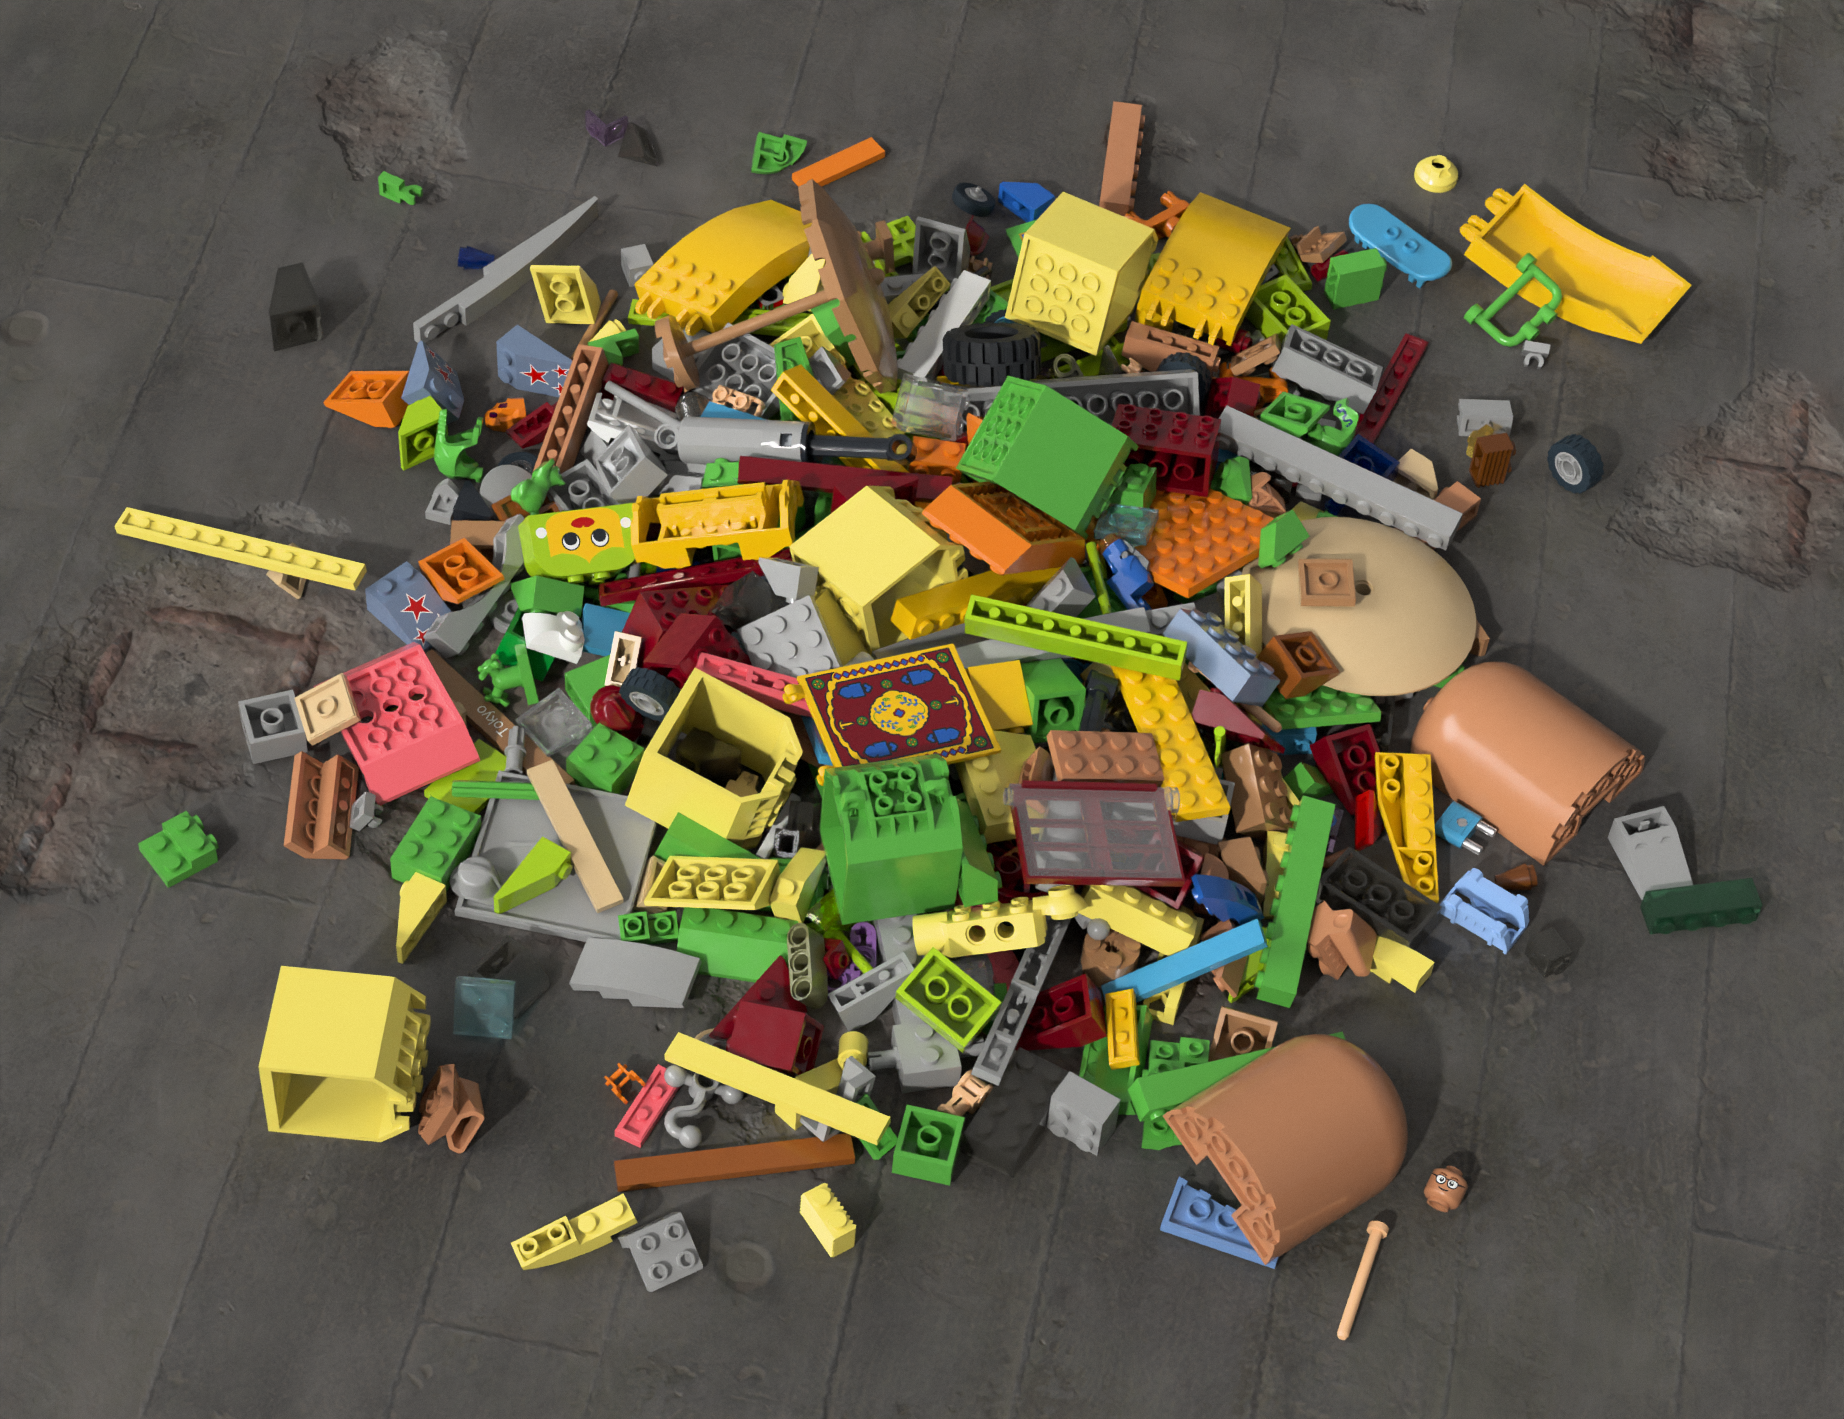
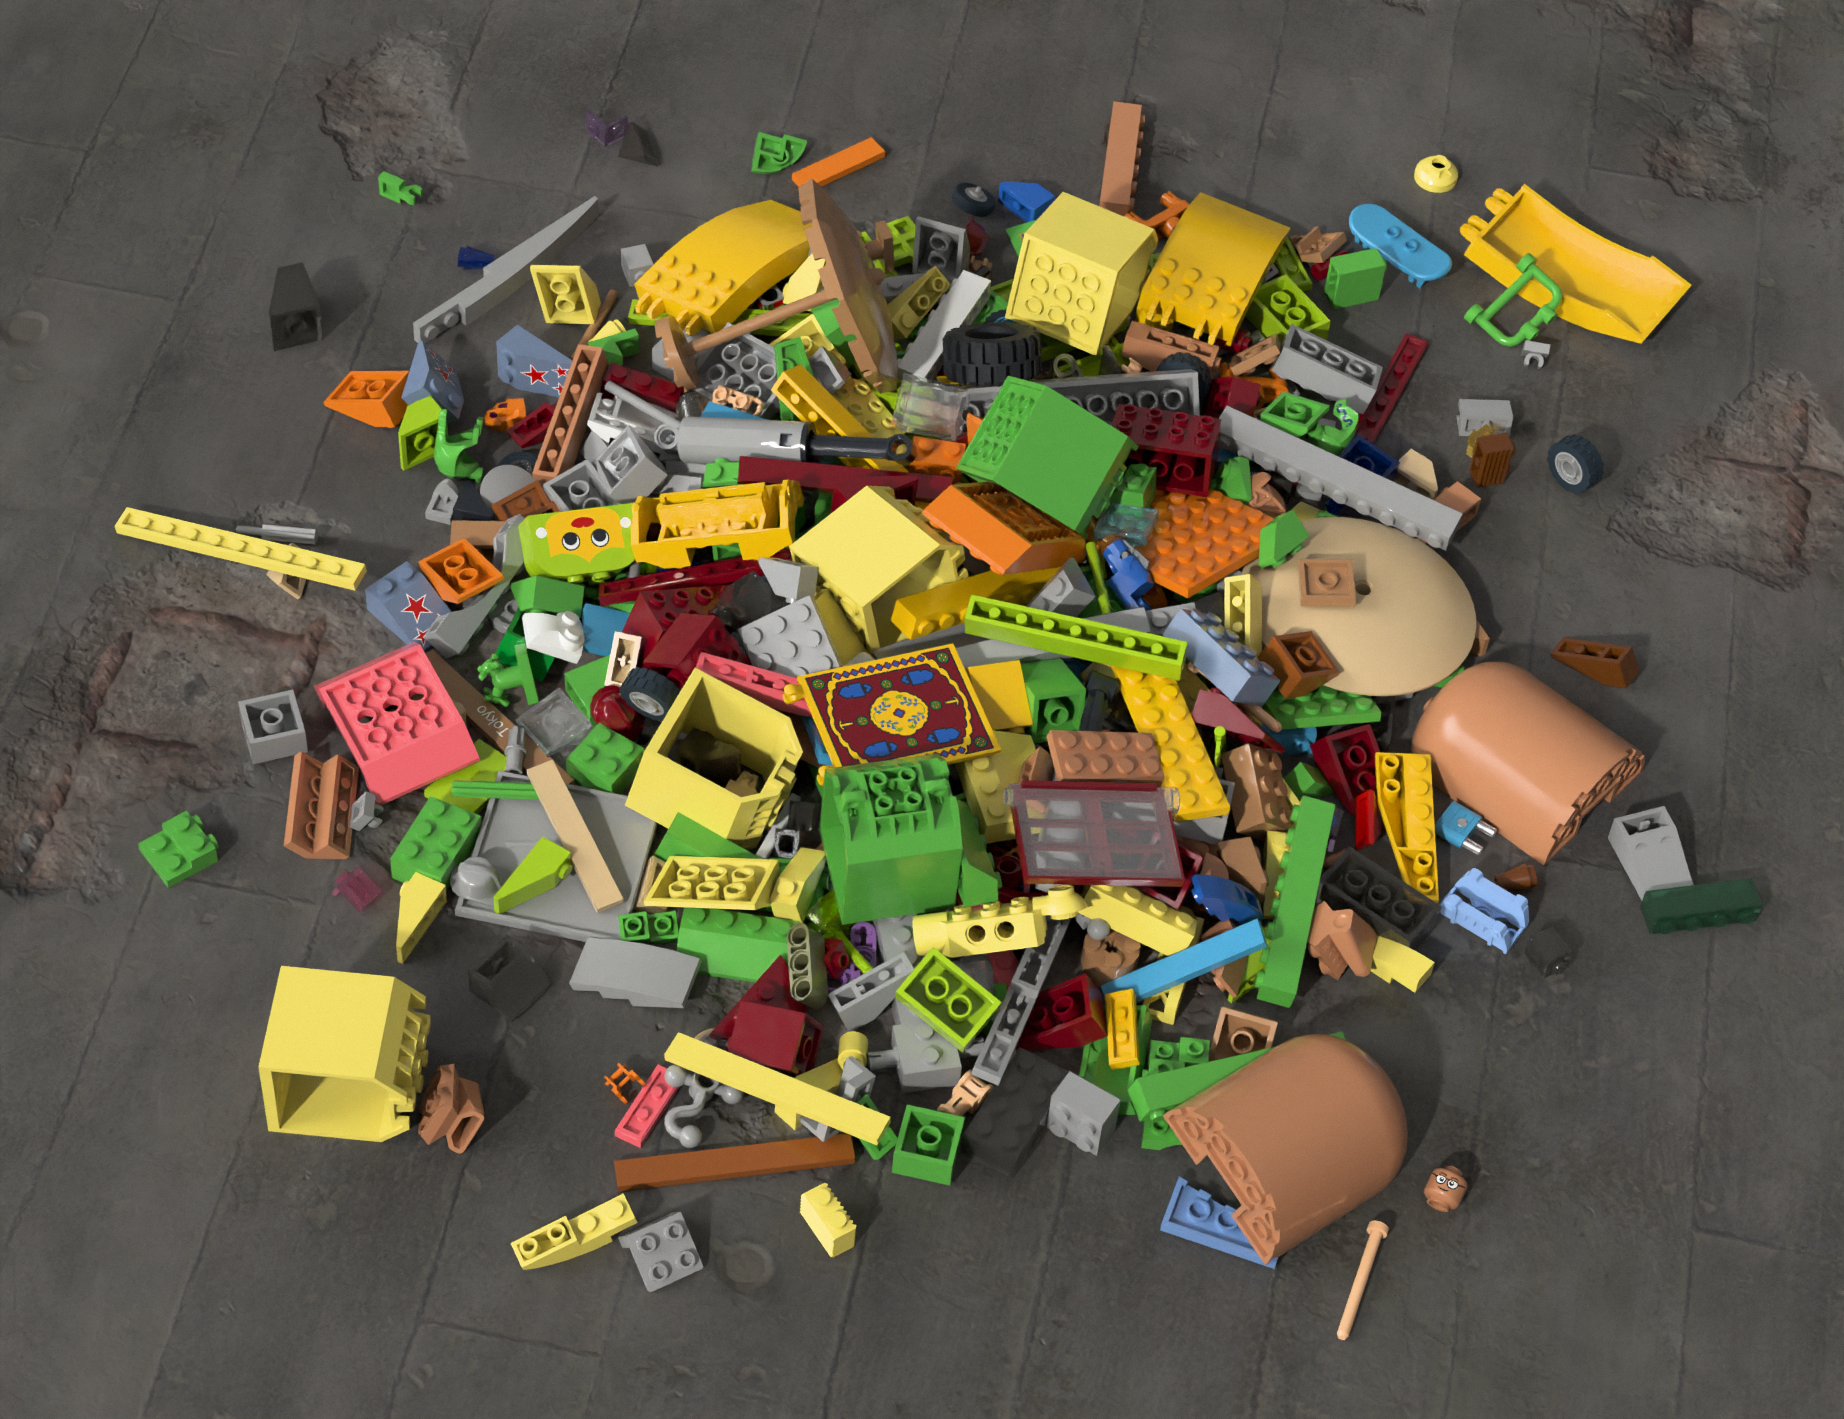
(282, 533): none -> light grey axle
(327, 709): tan plate -> none
(356, 888): none -> clear pink bracket
(484, 1007): clear light blue plate -> none
(532, 492): bright green animal -> none
(1602, 662): none -> reddish brown slope

